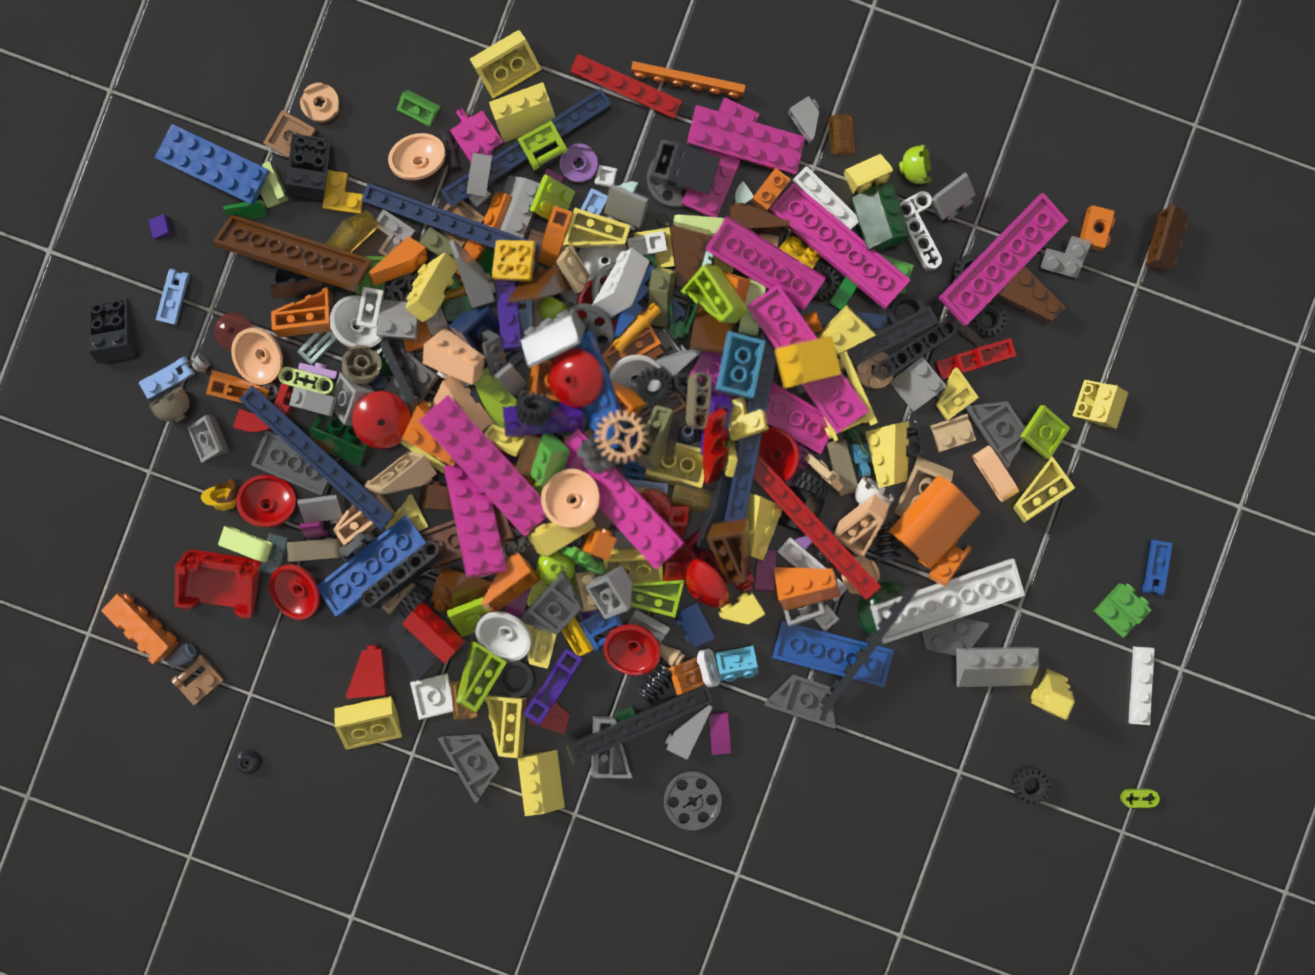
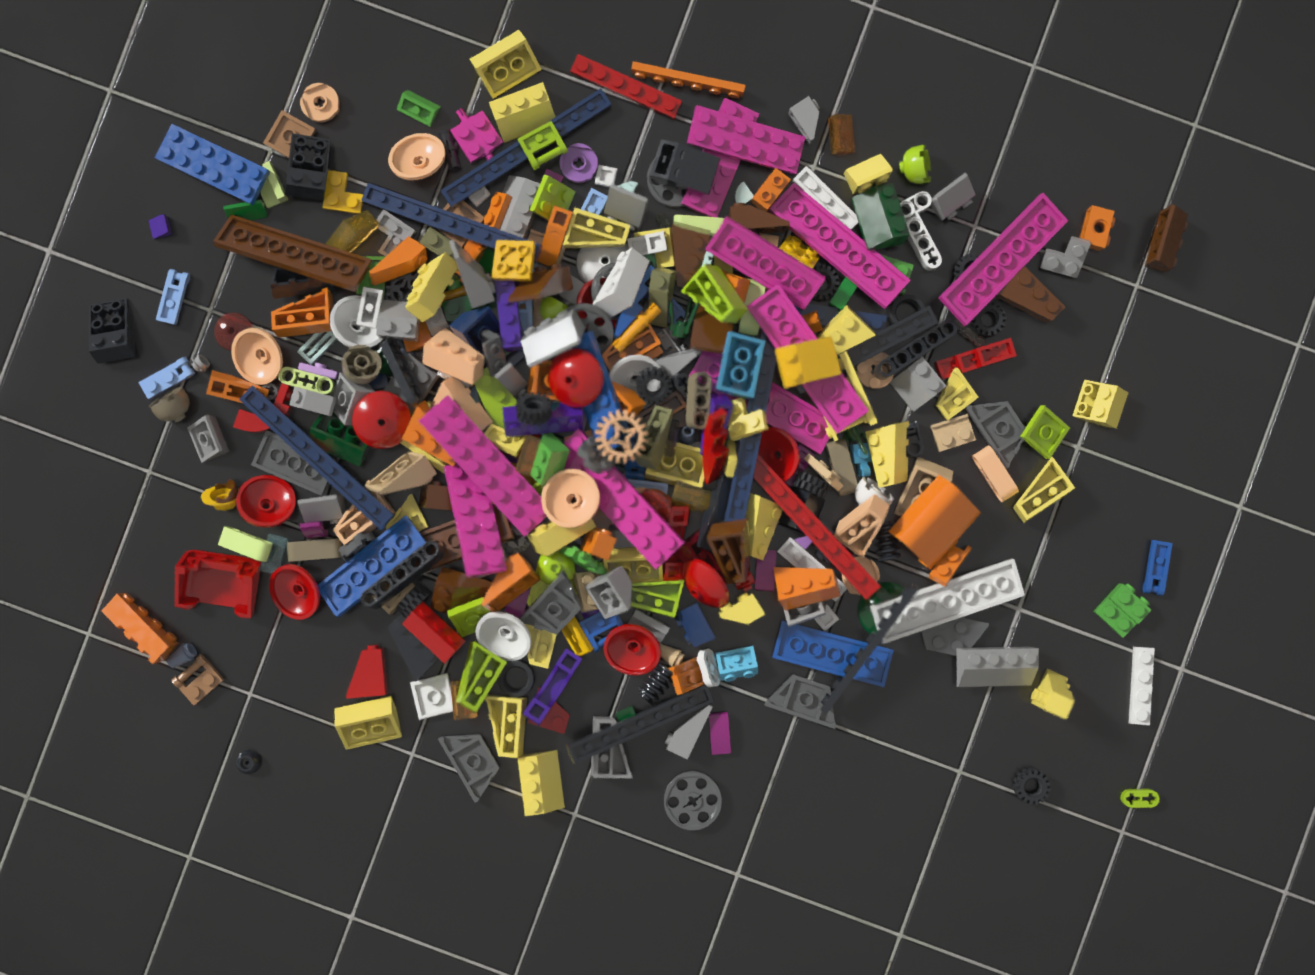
(479, 174): light grey slope -> none
(573, 269): tan plate -> none

